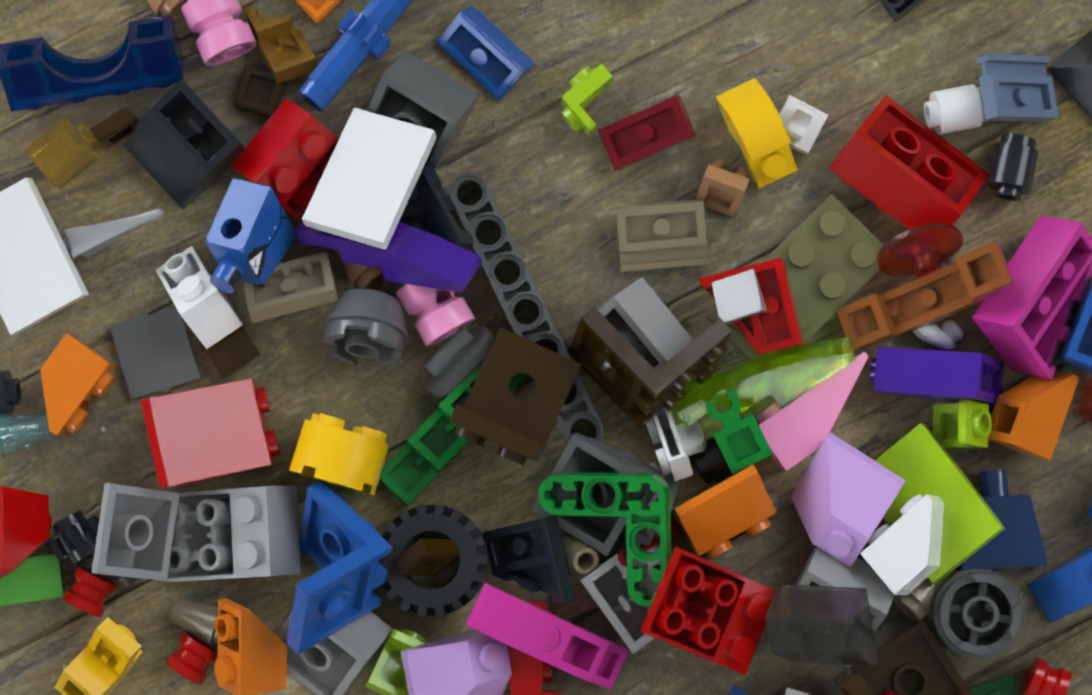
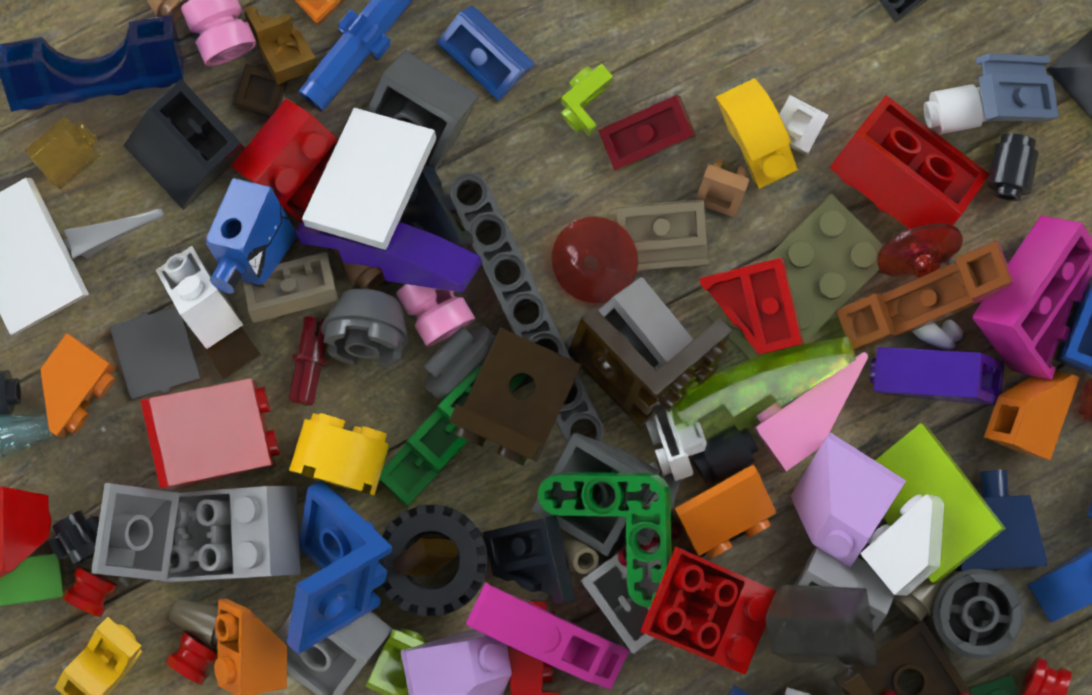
(115, 127): dark brown tile -> none
(308, 363): none -> dark red axle
(609, 245): none -> clear red dish
(738, 297): slope -> none
(739, 438): green plate -> none
(962, 424): lime bracket -> none

